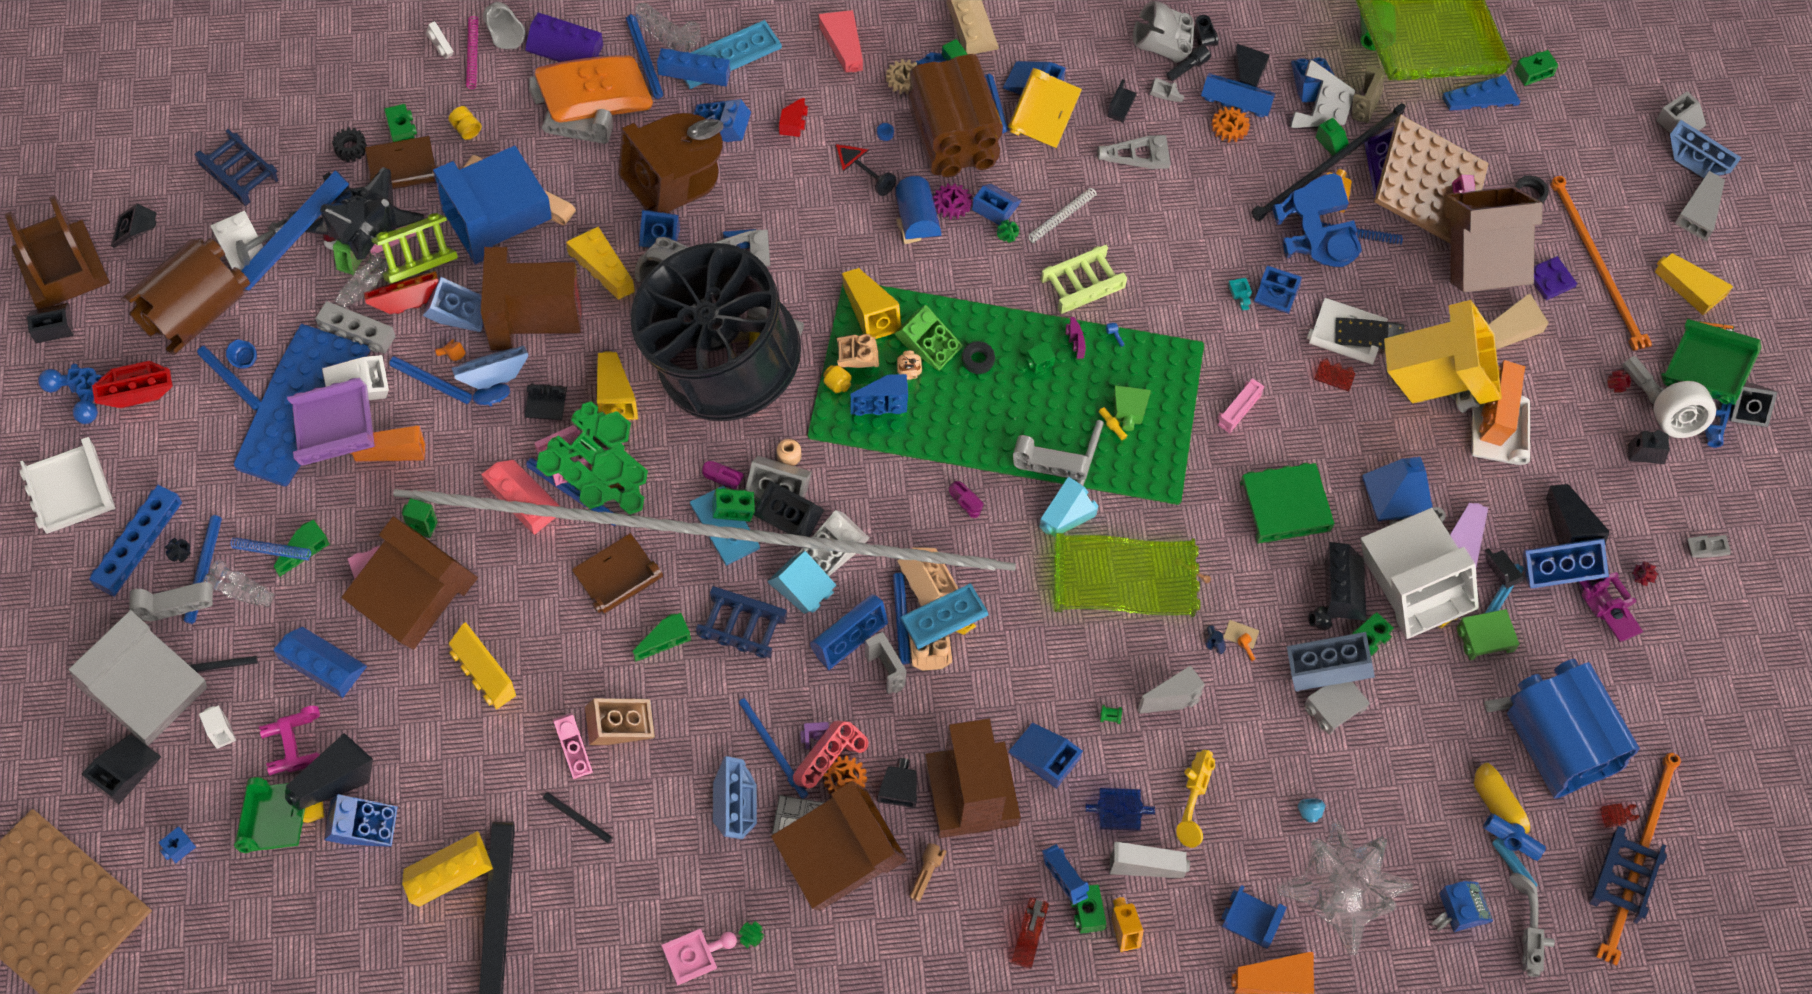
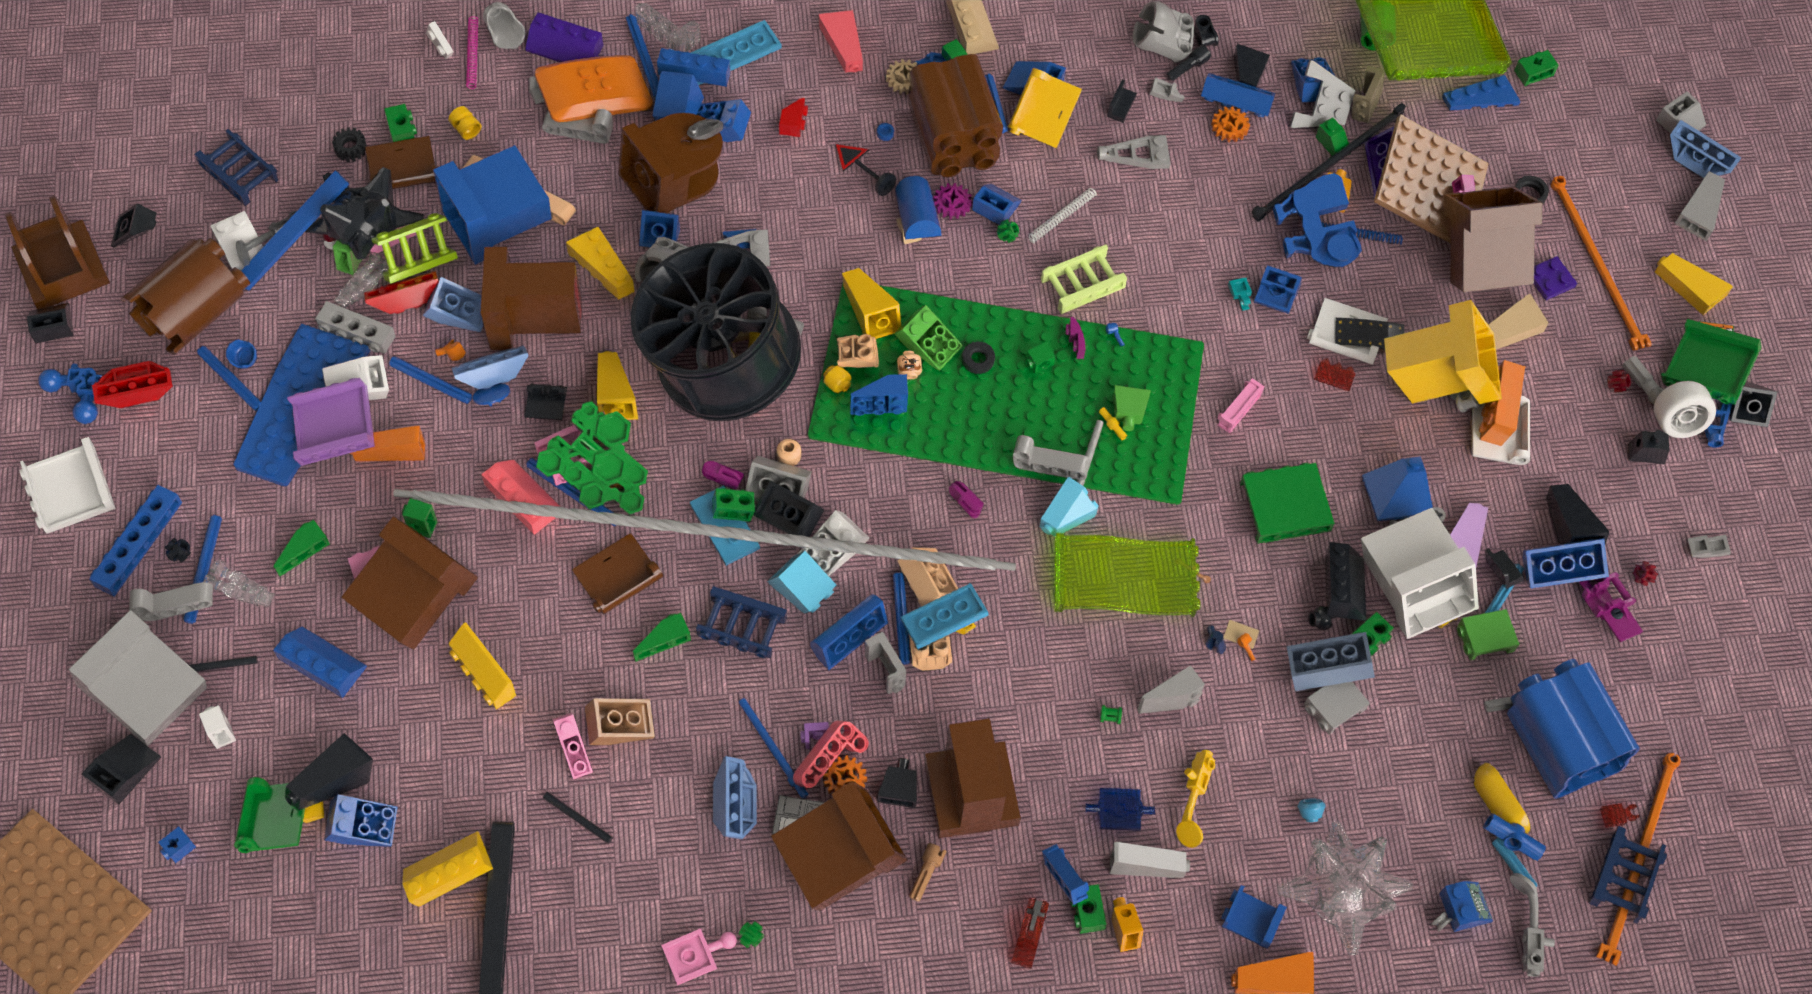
(270, 547): blue piece -> none
(284, 727): dark pink connector -> none
(677, 95): none -> blue slope
(1046, 754): blue slope -> none

